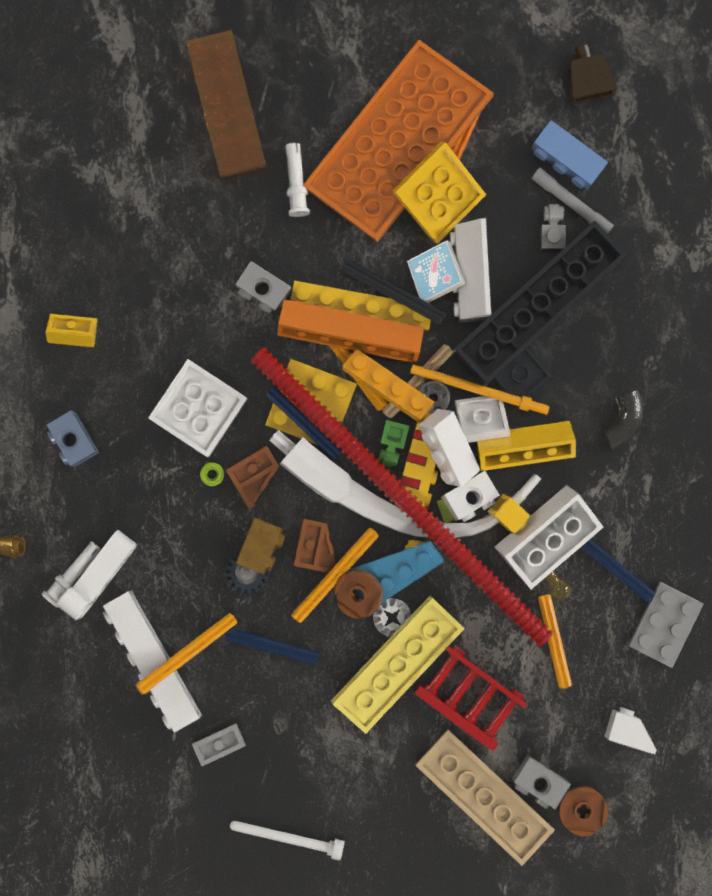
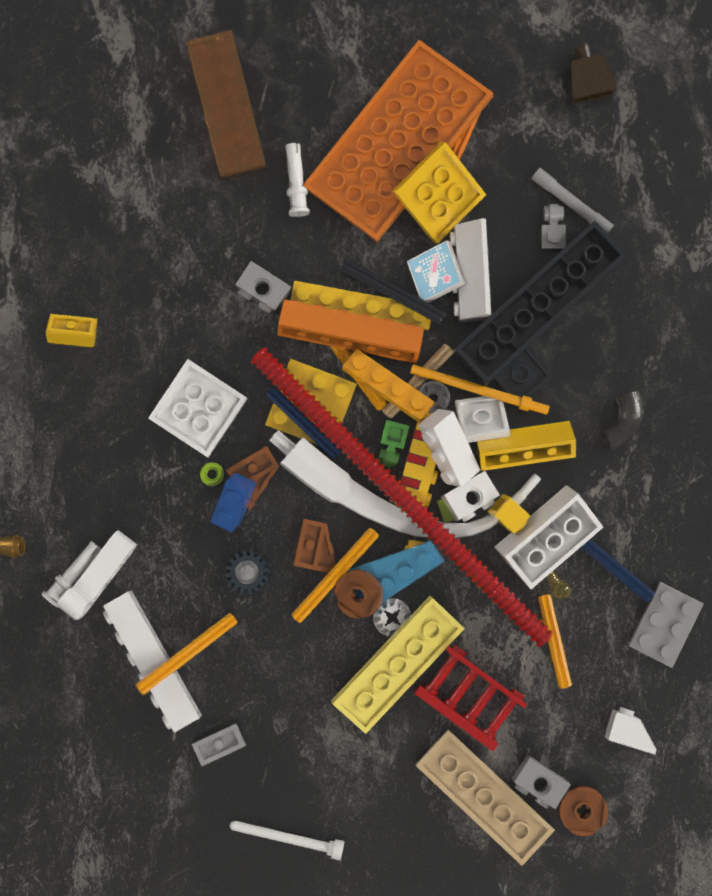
(84, 446): sand blue brick -> none
(233, 502): none -> blue brick
(260, 545): pearl gold brick -> none
(272, 646): dark blue axle -> none
(568, 155): medium blue brick -> none

